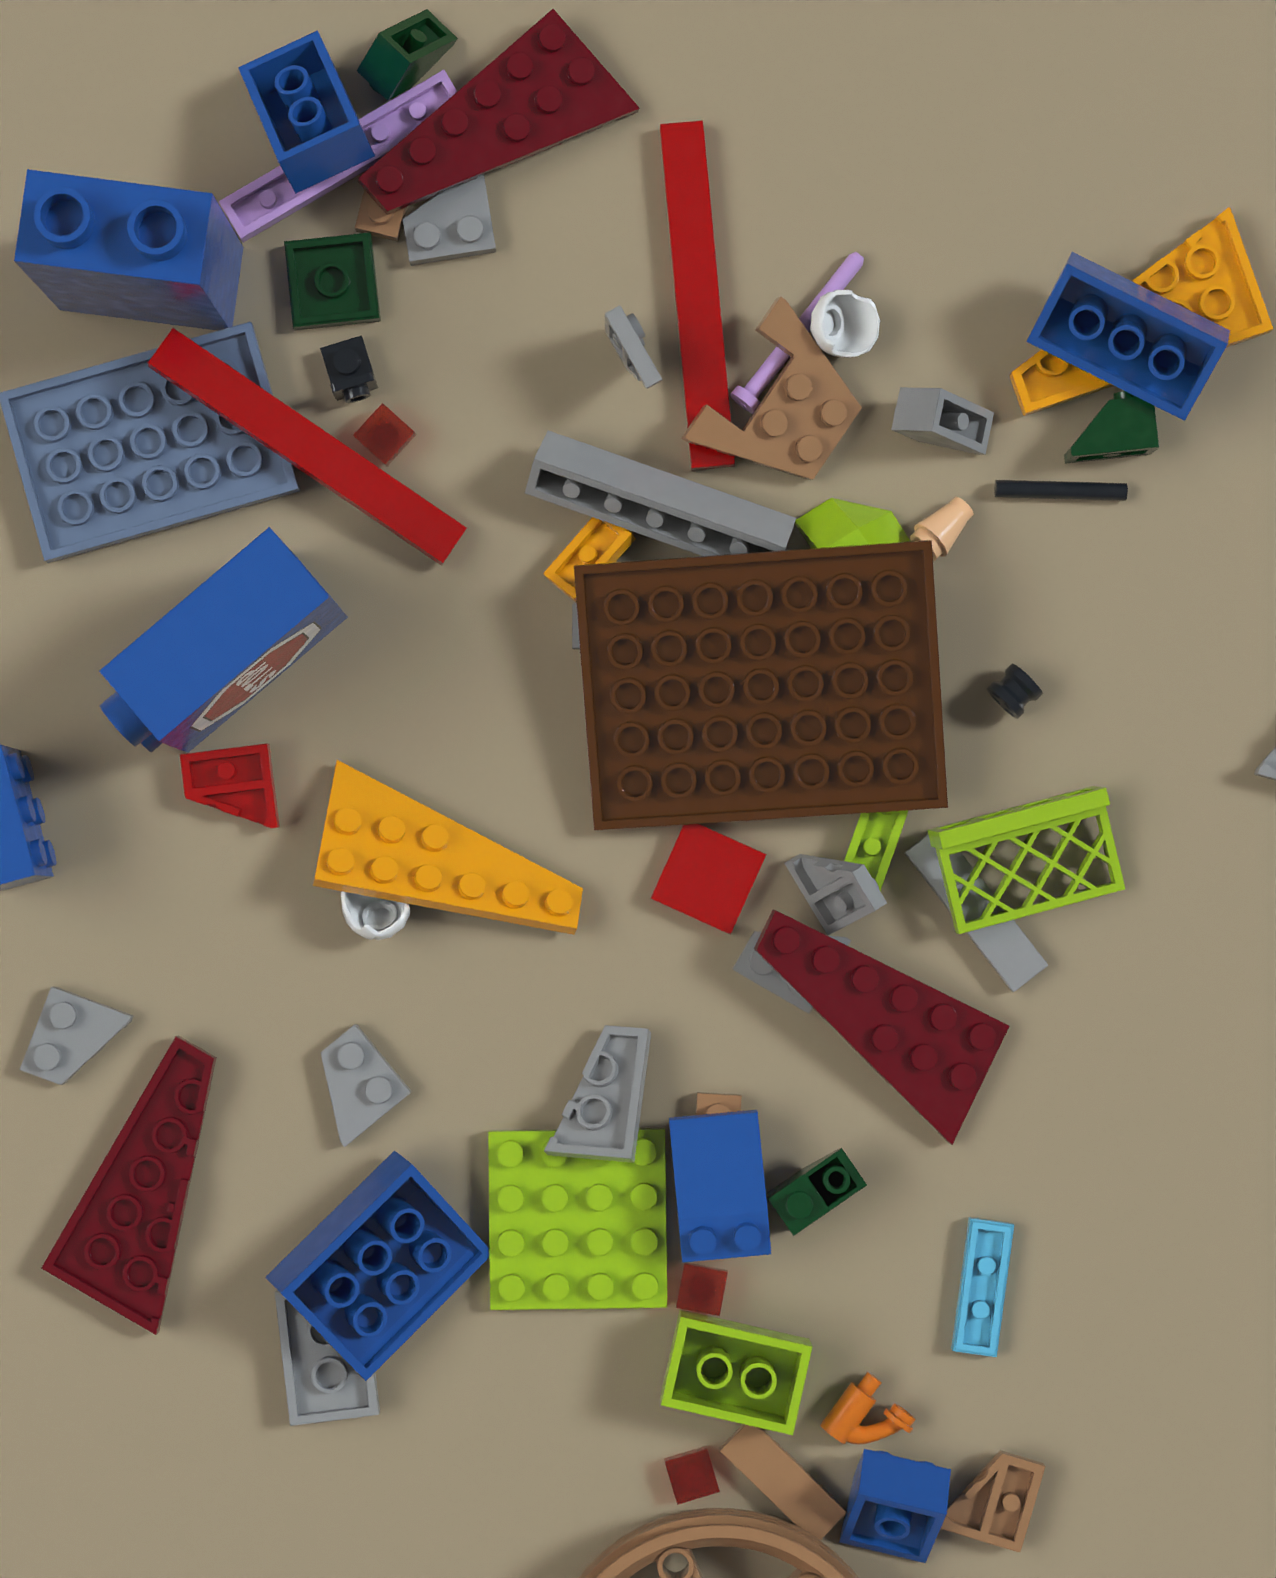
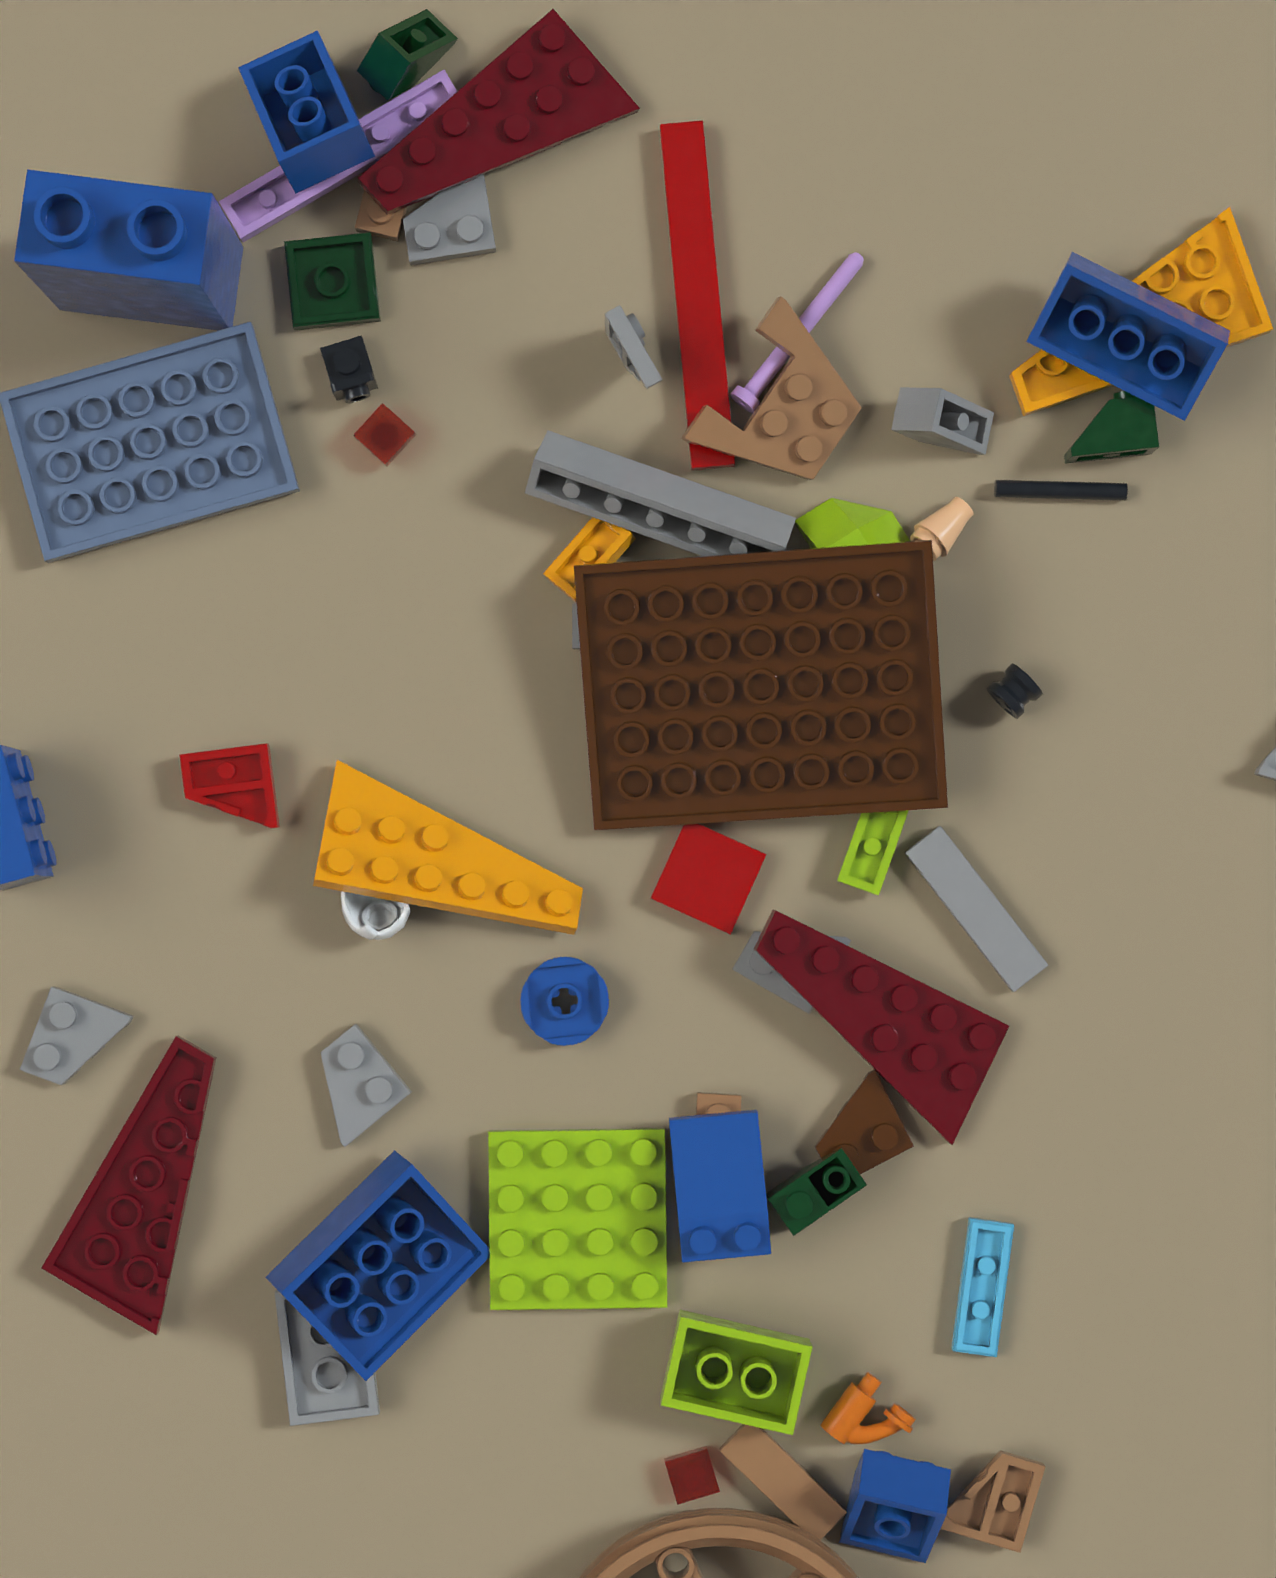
(218, 647): blue brick -> none
(306, 446): red tile -> none
(548, 1020): none -> blue plate
(607, 1105): light grey wing -> none
(701, 1288): clear red plate -> none
(835, 890): light grey wing -> none
(845, 324): white hair -> none
(866, 1128): none -> reddish brown wing
(1019, 821): lime fence -> none

